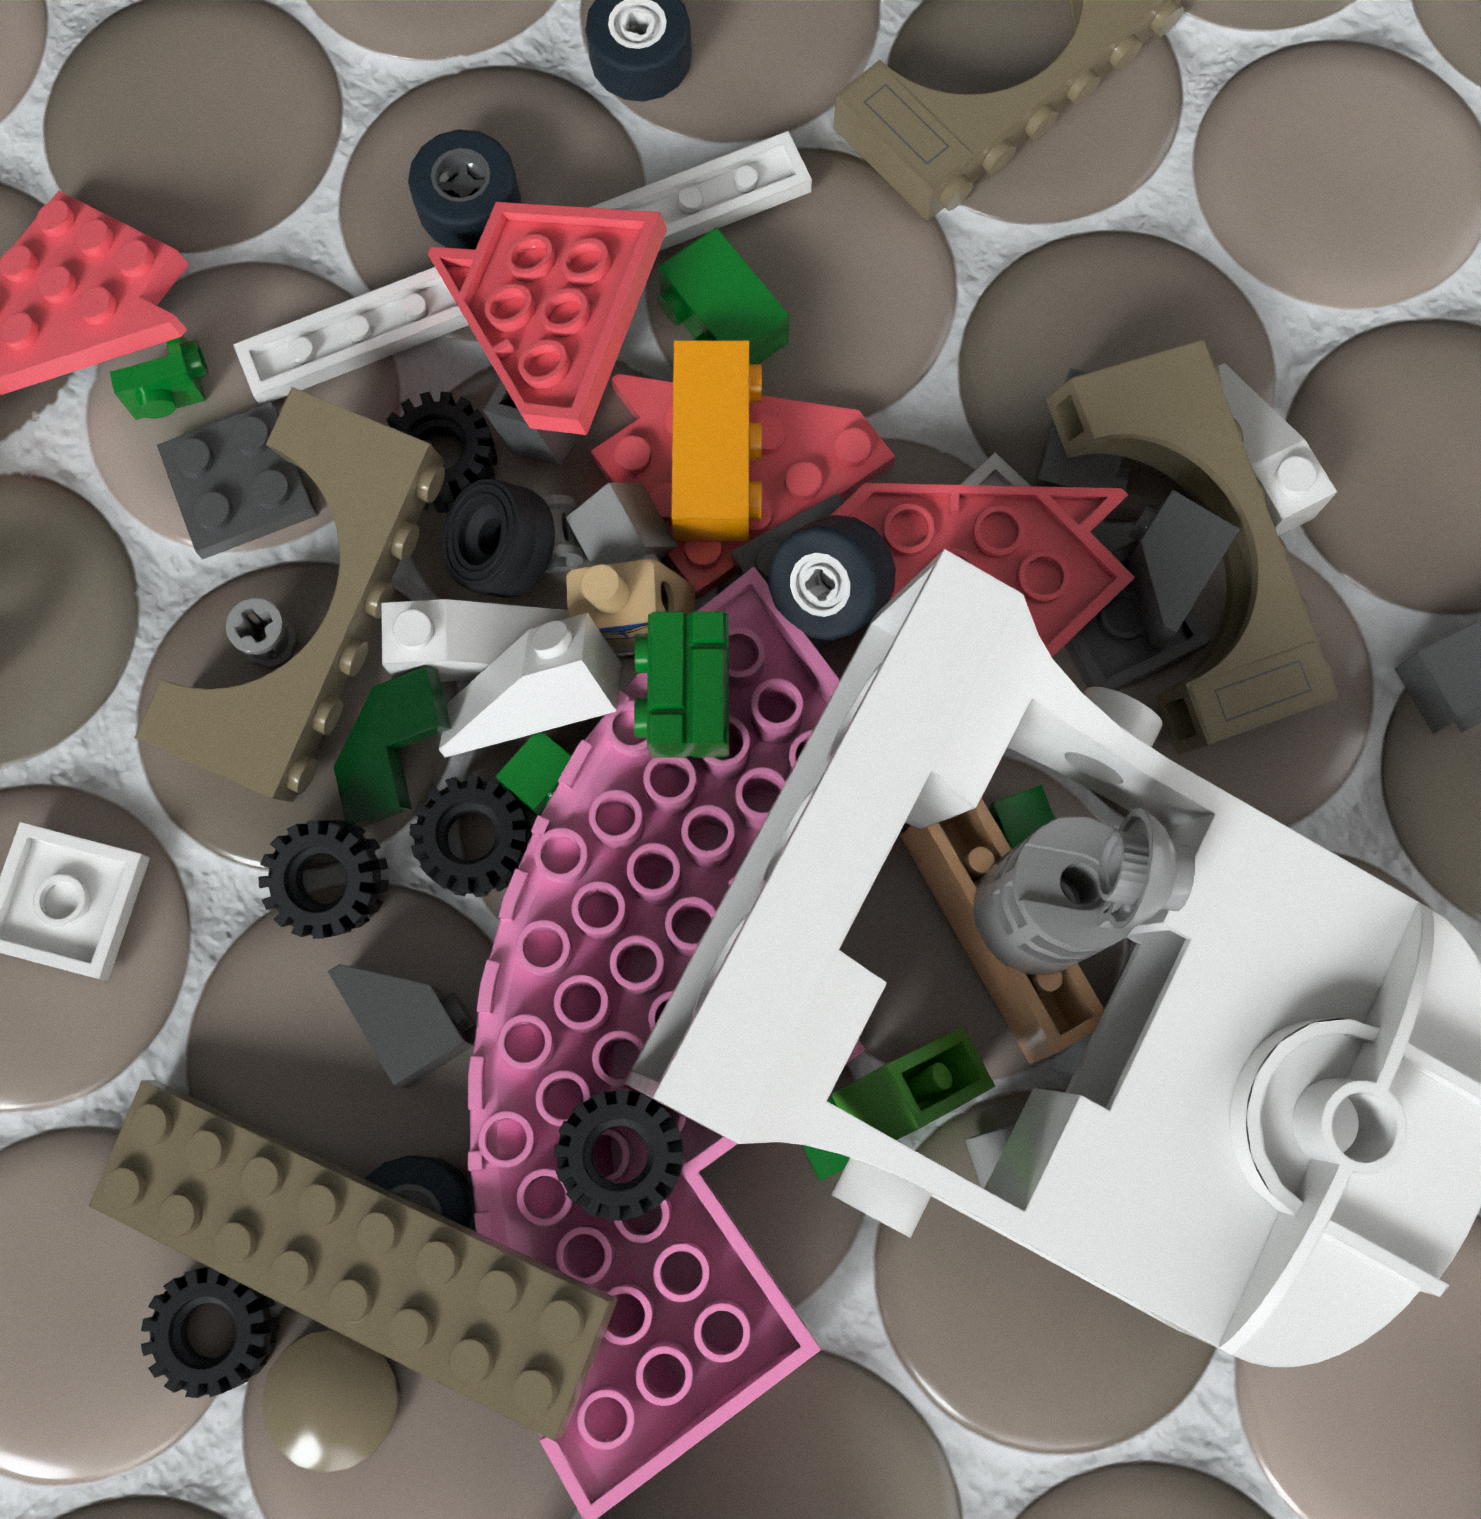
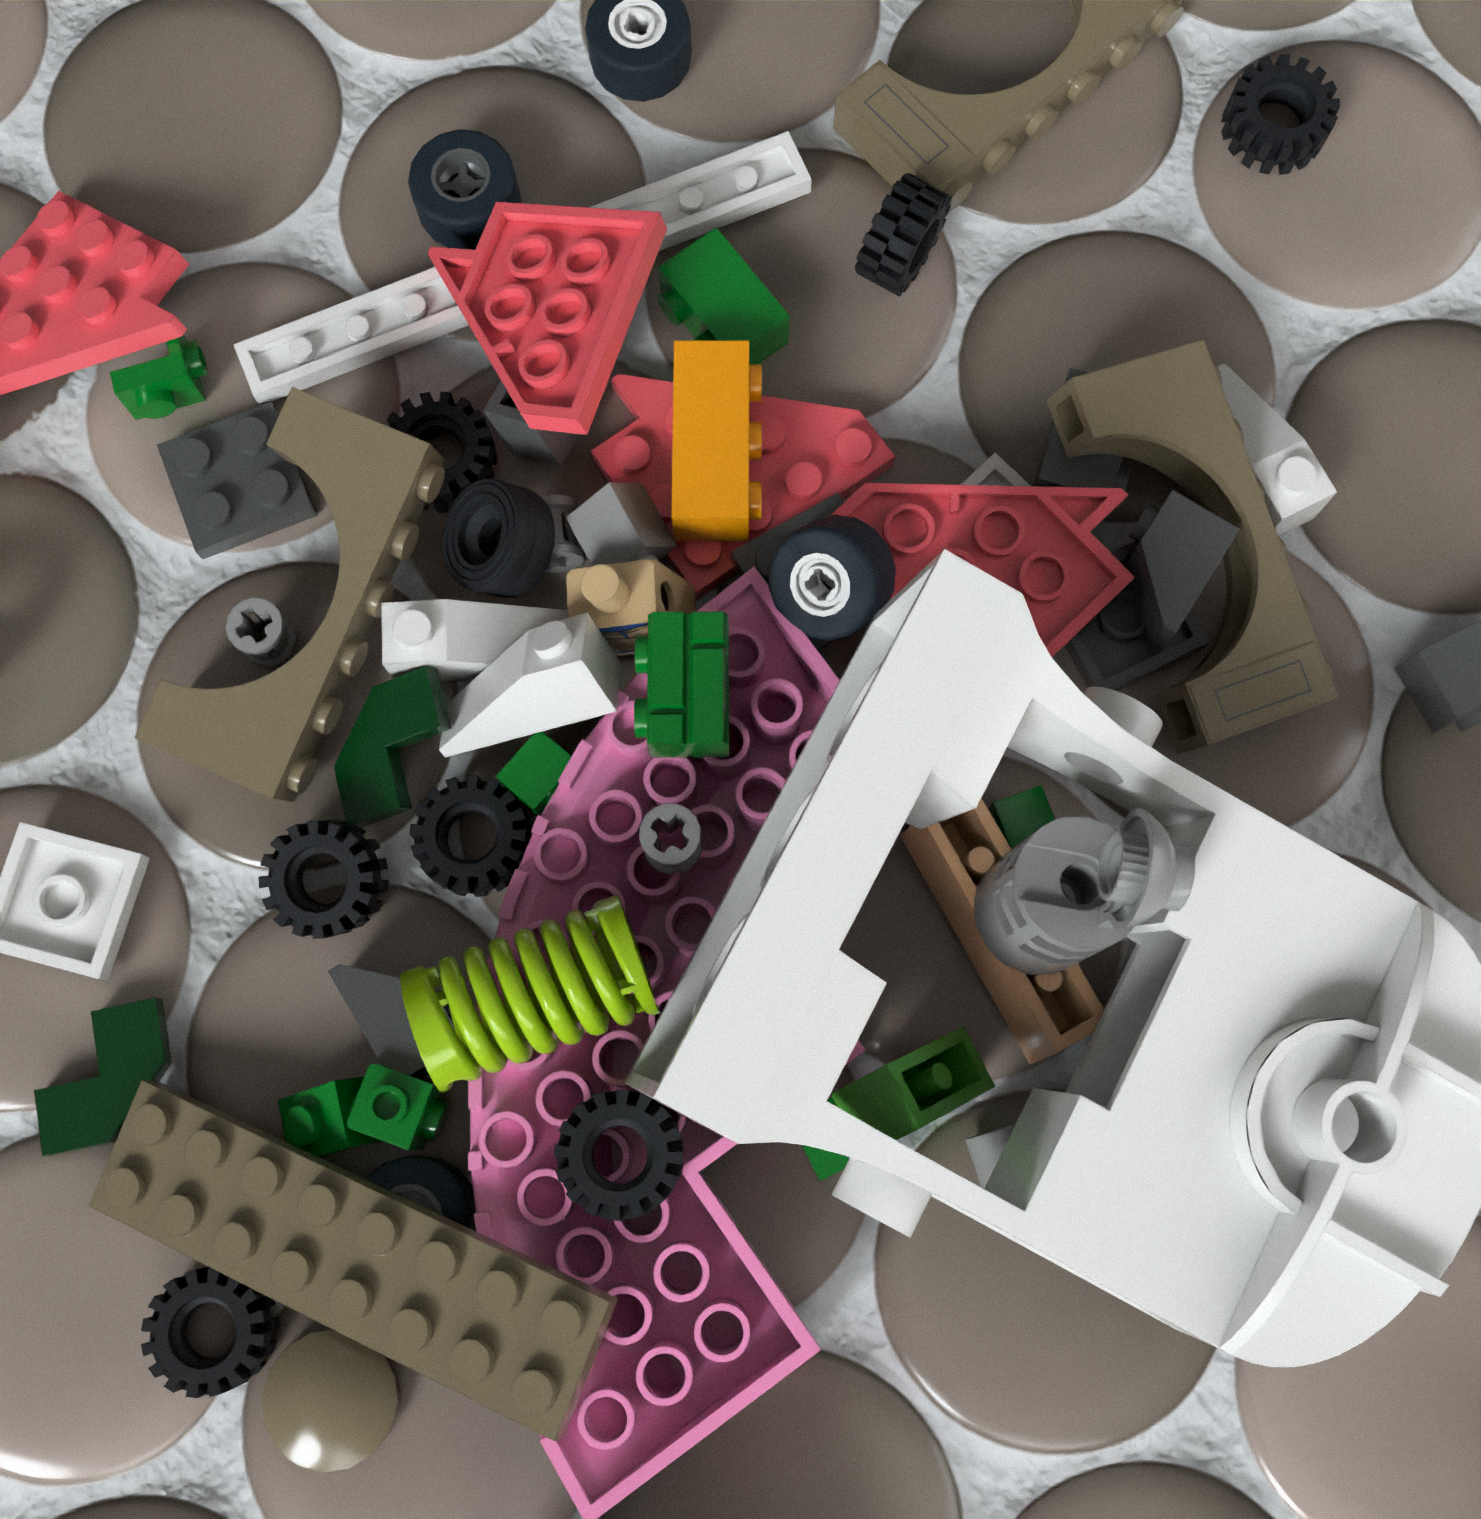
(91, 1111): none -> dark green tile
(319, 1117): none -> green bracket
(398, 1108): none -> green bracket
(556, 1009): none -> lime piece
(669, 818): none -> light grey bush
(903, 234): none -> black tyre
(1290, 87): none -> black tyre

